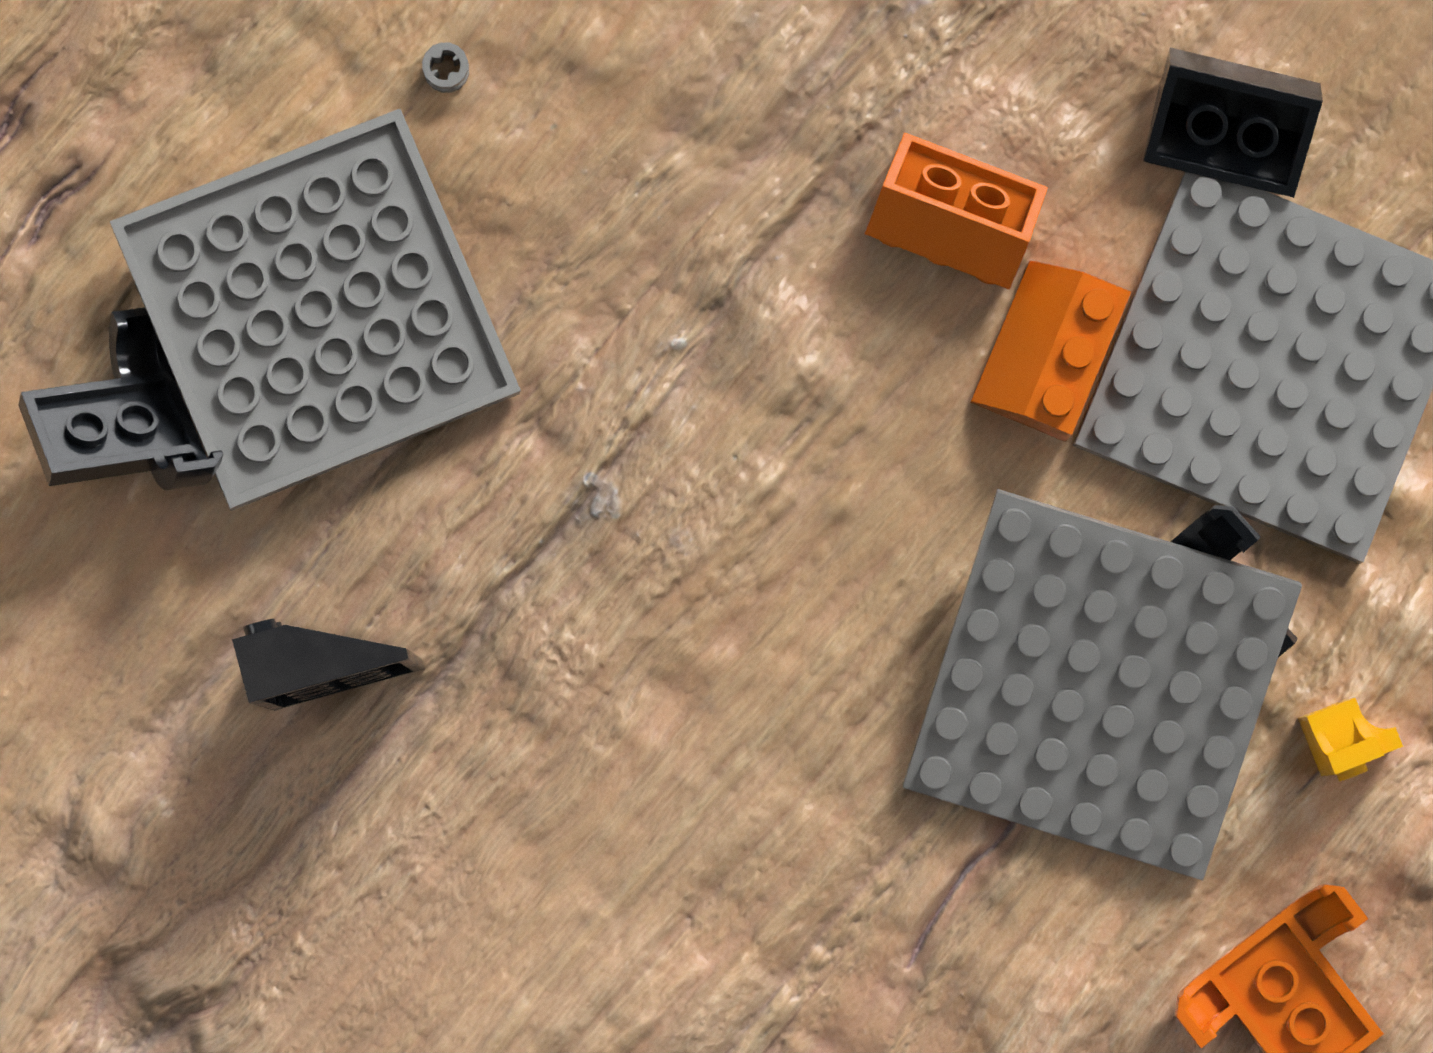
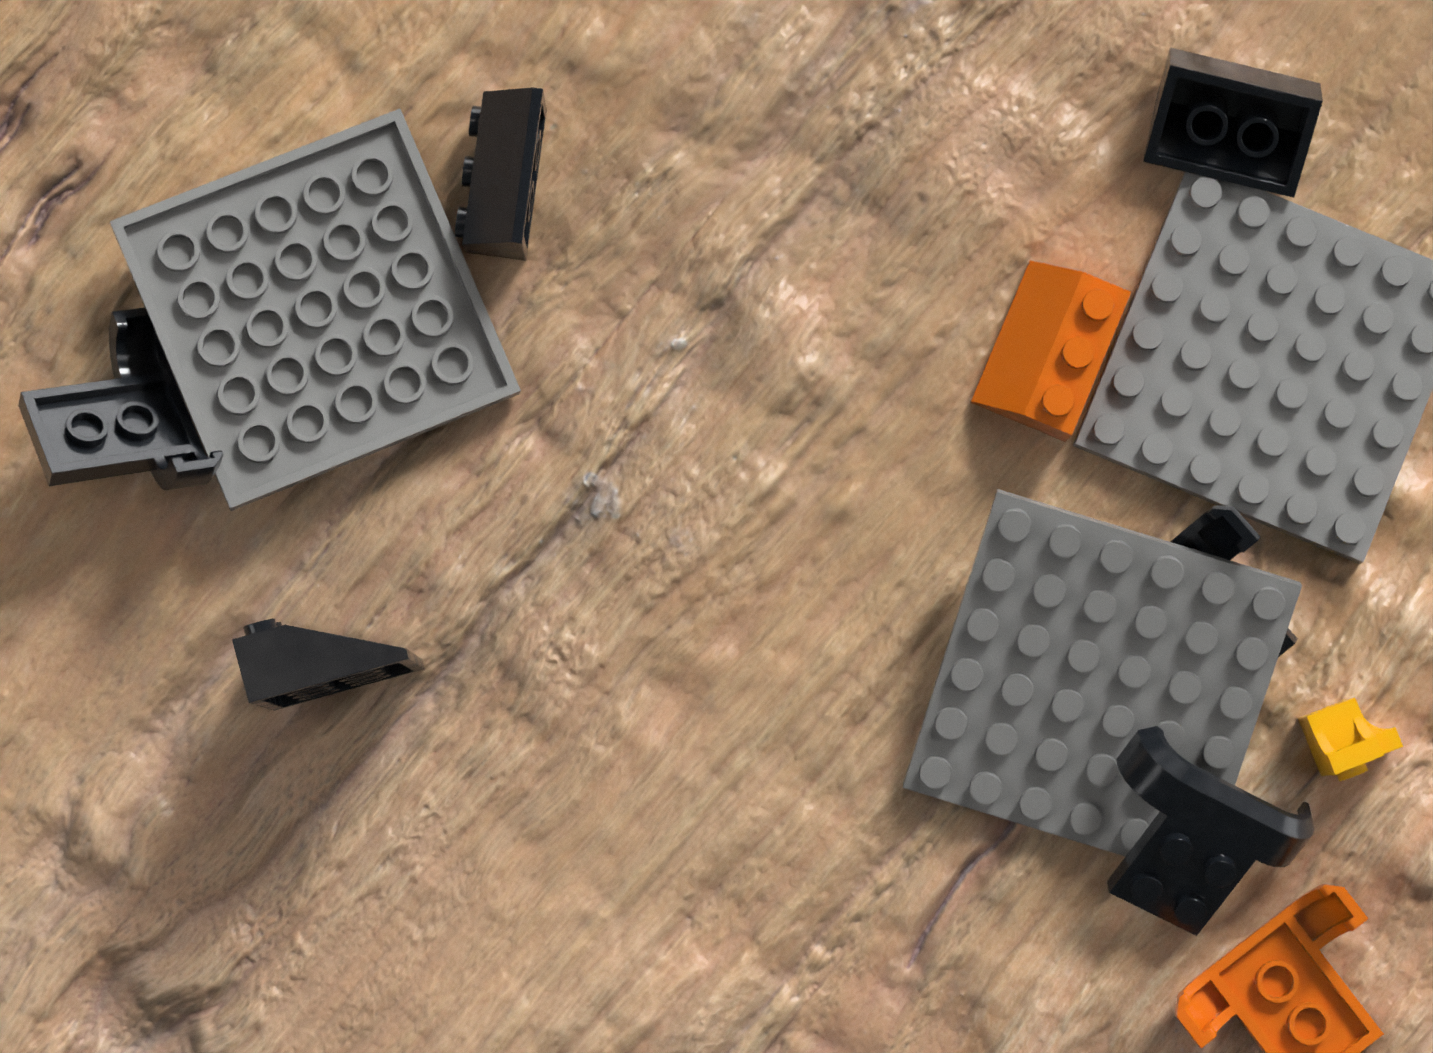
(436, 55): light grey bush -> none
(502, 173): none -> black slope
(956, 211): orange slope -> none
(1200, 837): none -> black piece

